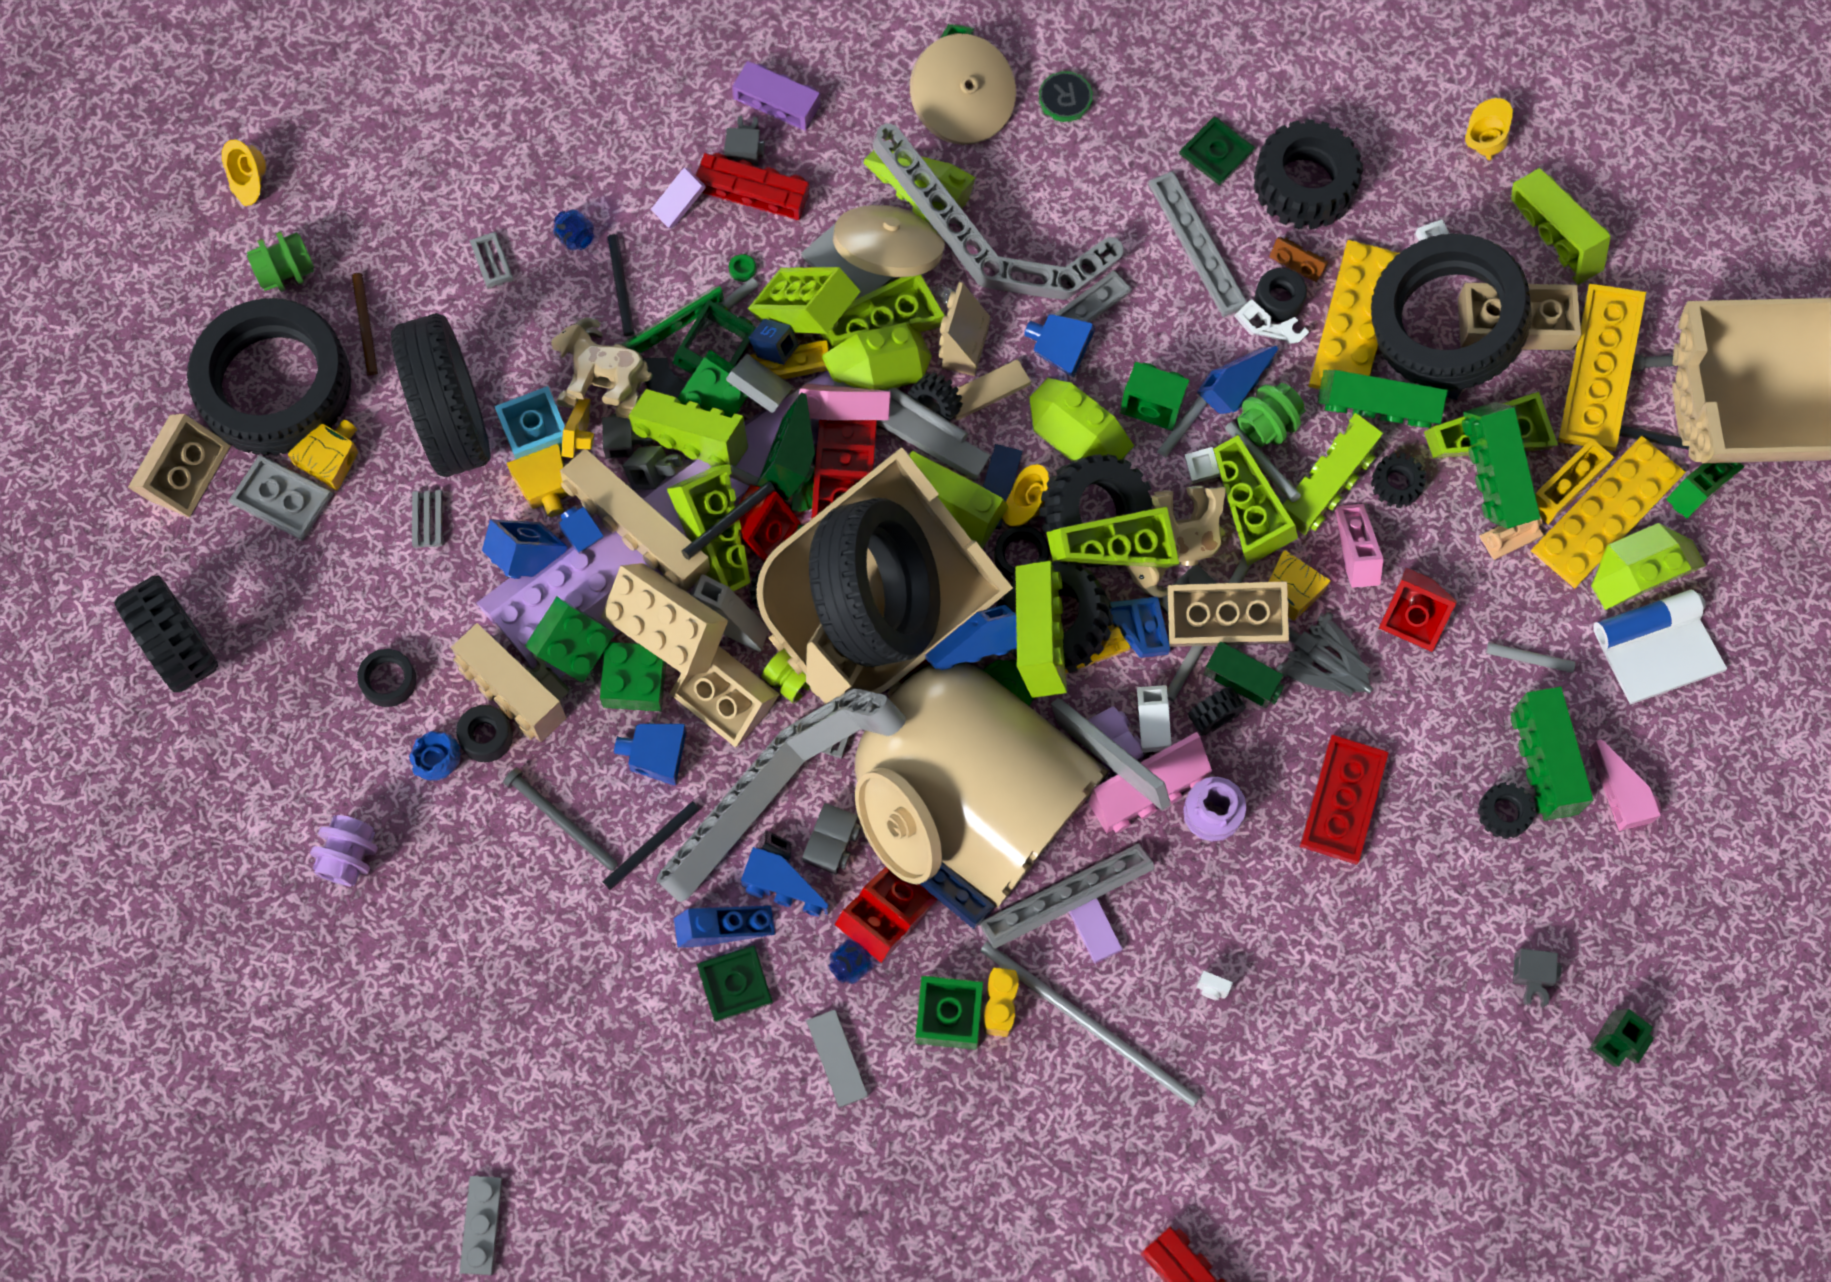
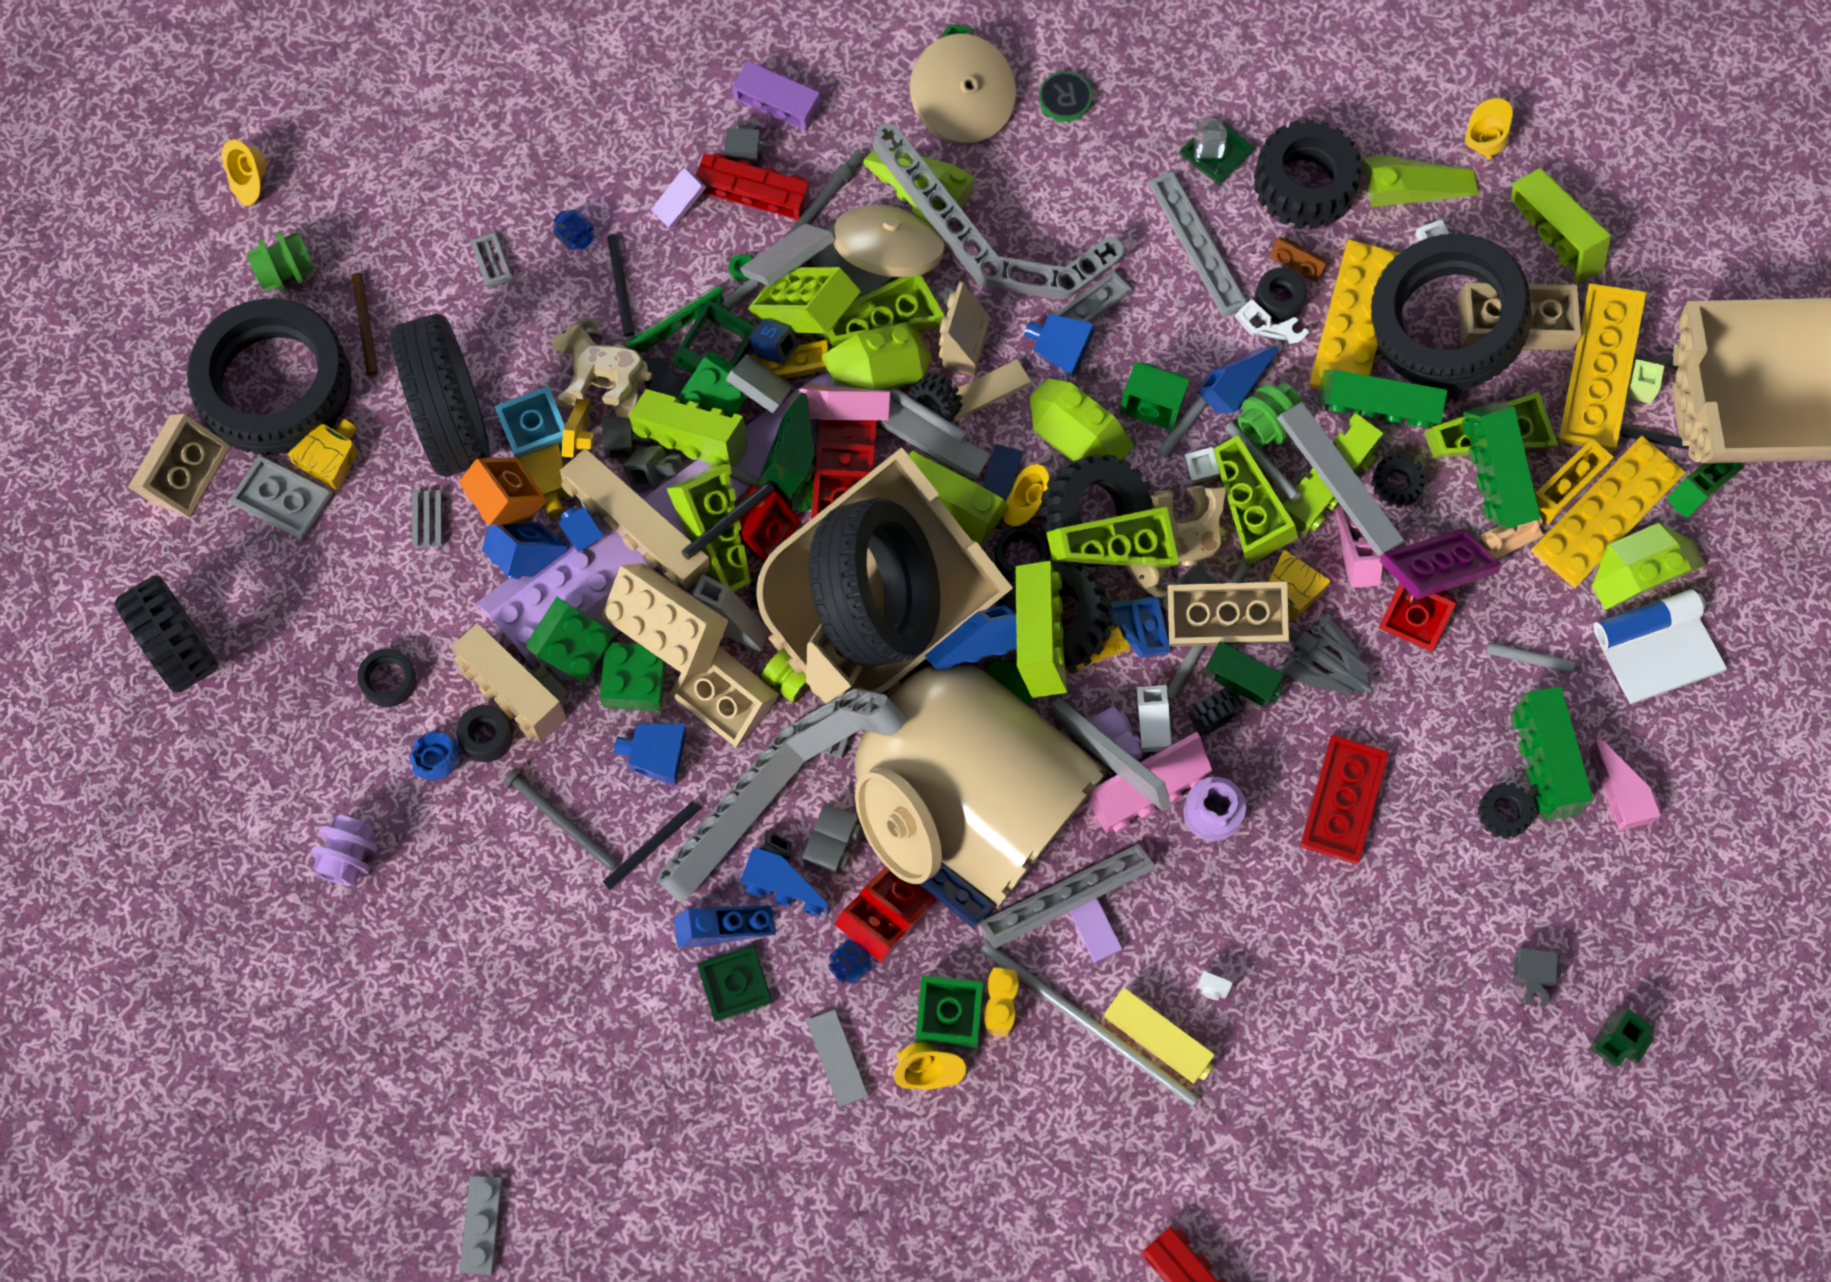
(502, 491): none -> orange brick
(787, 254): none -> light grey tile
(842, 175): none -> dark grey bar
(926, 1068): none -> yellow piece
(1160, 1036): none -> light yellow brick
(1209, 138): none -> clear slope
(1340, 479): none -> light grey tile
(1404, 180): none -> lime wedge
(1440, 563): none -> magenta plate
(1645, 381): none -> yellowish green panel

